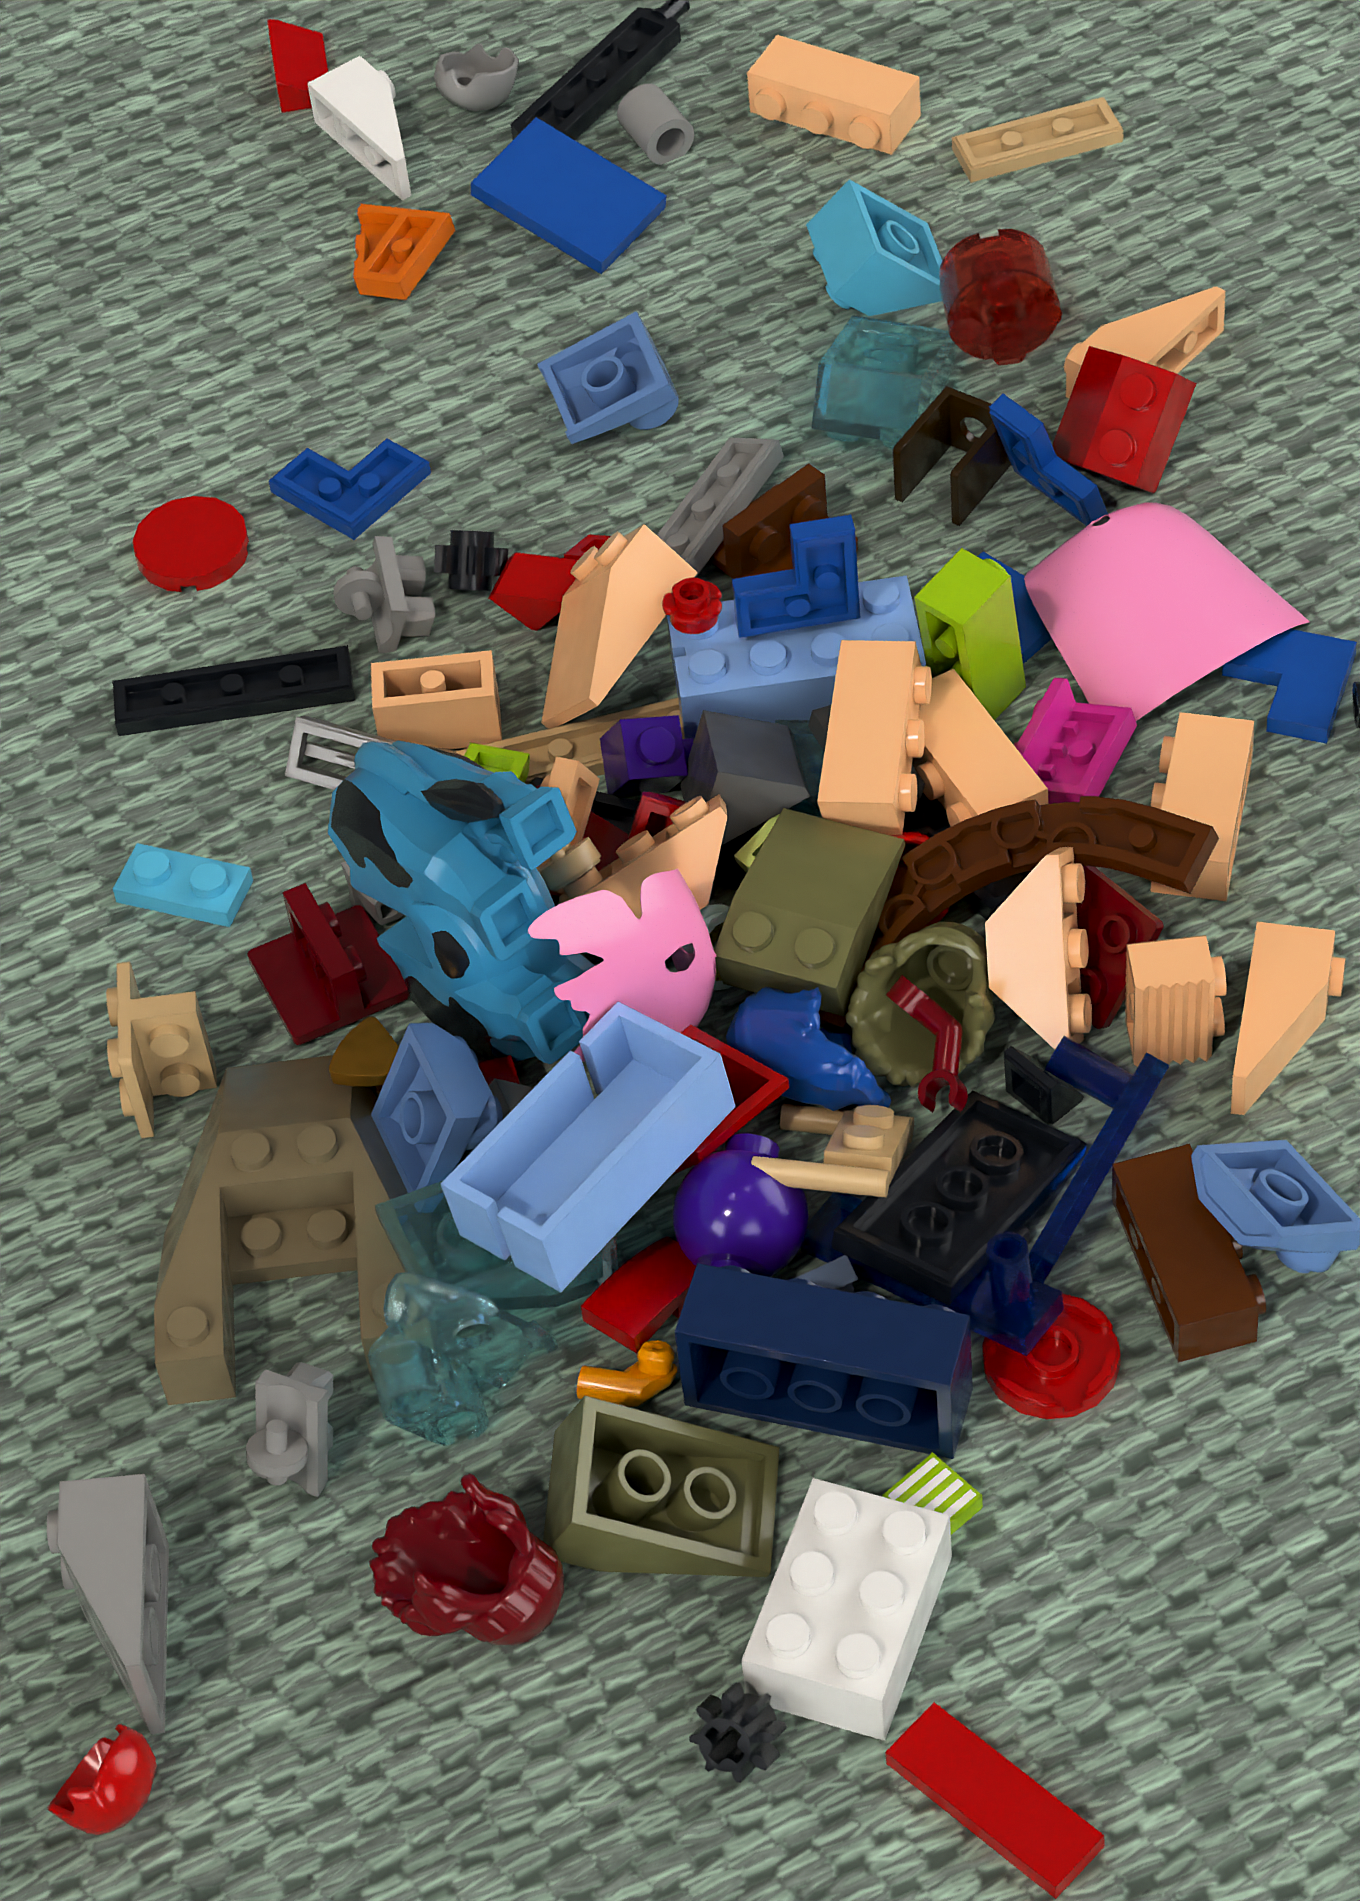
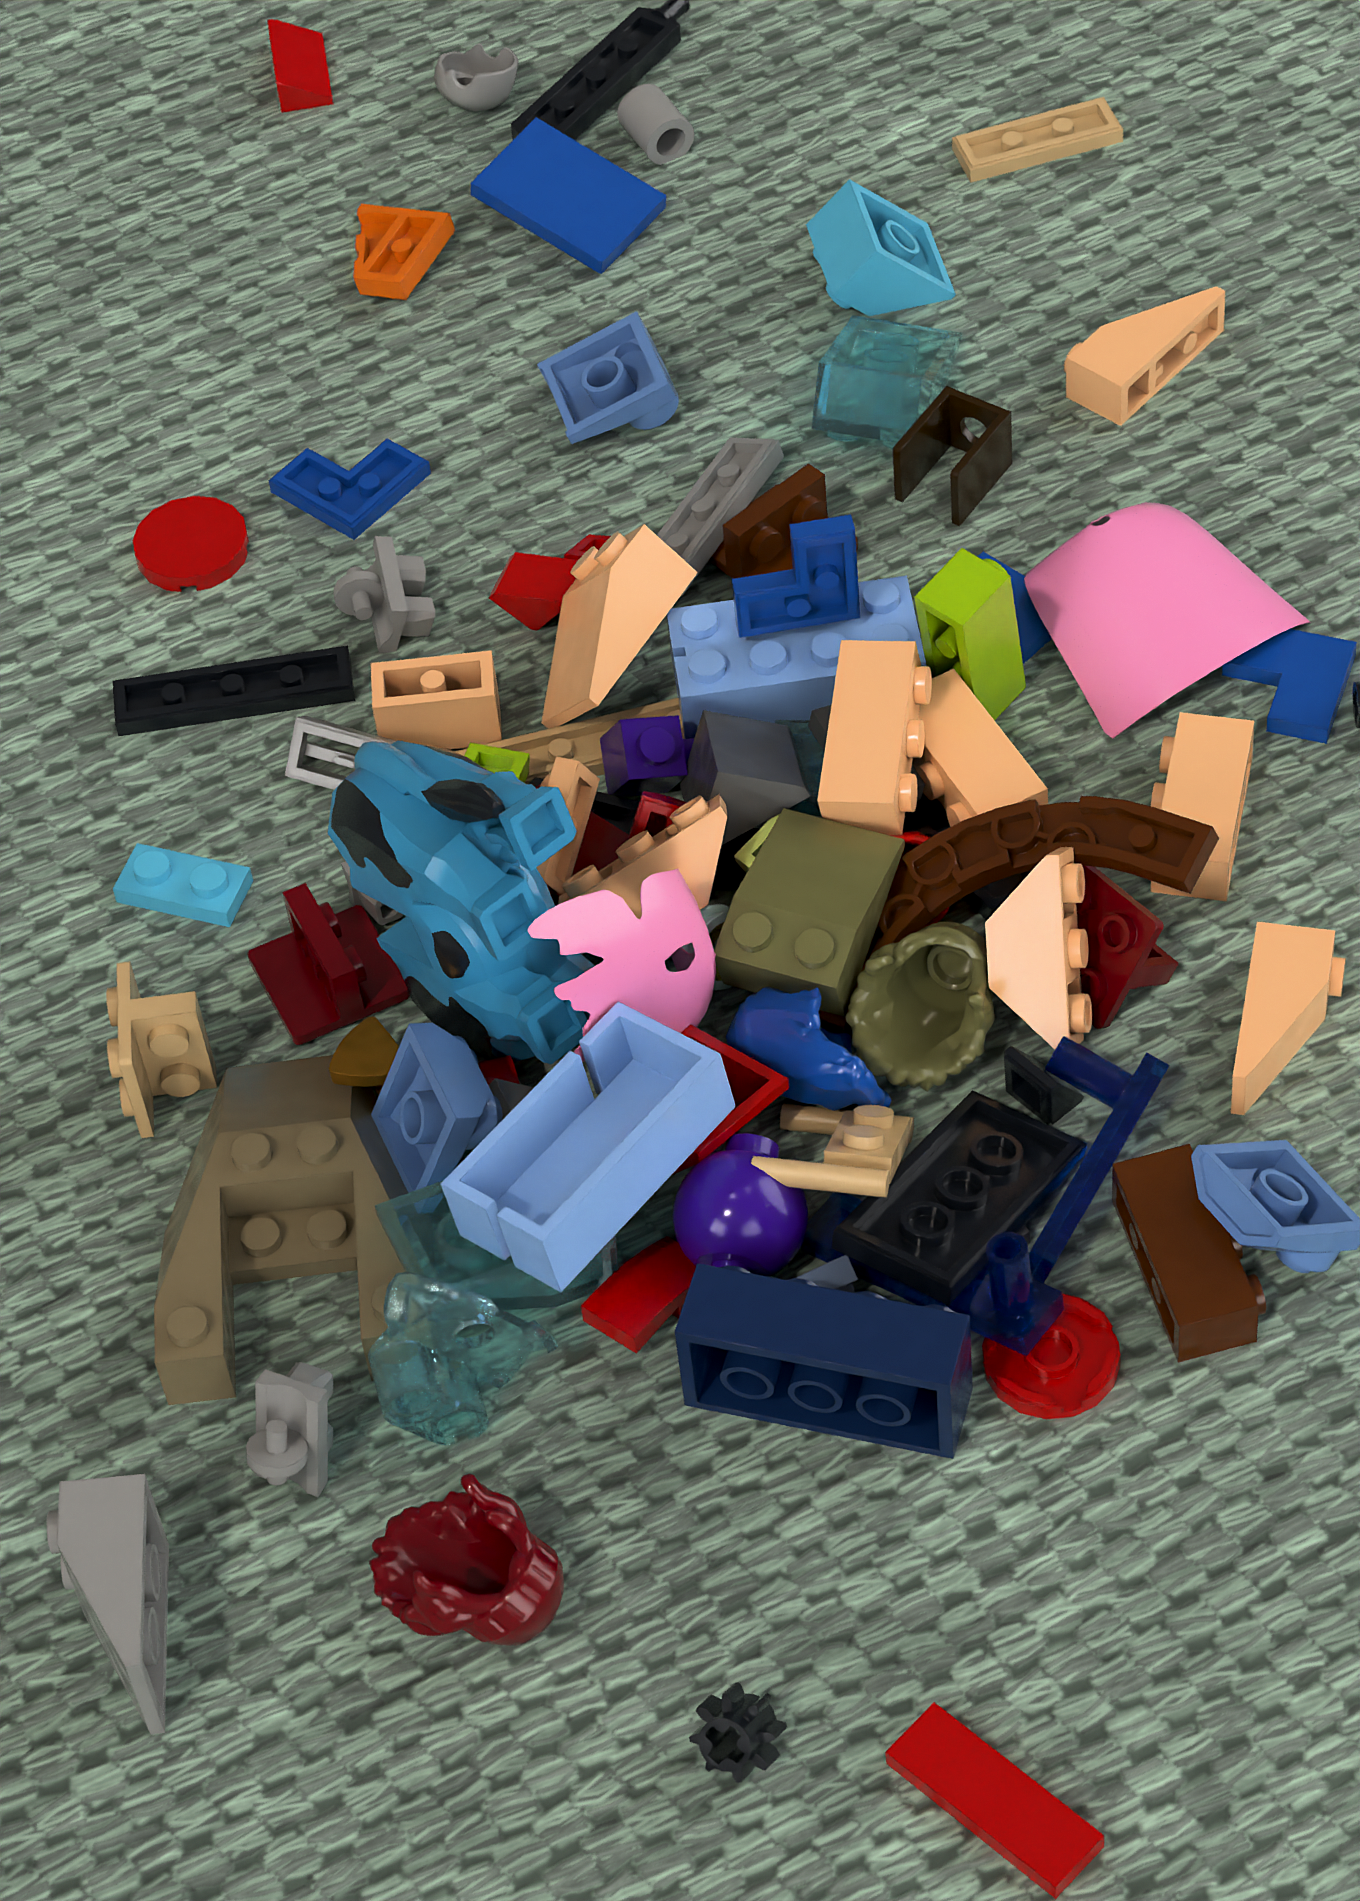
(107, 1784): red hair -> none
(359, 114): white slope -> none
(470, 560): black gear -> none
(569, 864): tan tile -> none
(635, 1384): light orange arm -> none
(659, 1495): olive slope -> none
(693, 605): red plate -> none
(834, 94): light nougat brick -> none
(848, 1608): white brick -> none
(939, 1489): tile -> none
(947, 1043): dark red arm -> none
(999, 296): clear red brick -> none
(1037, 463): blue tile -> none
(1074, 743): dark pink bracket -> none
(1123, 418): red slope -> none
(1174, 999): light nougat brick -> none

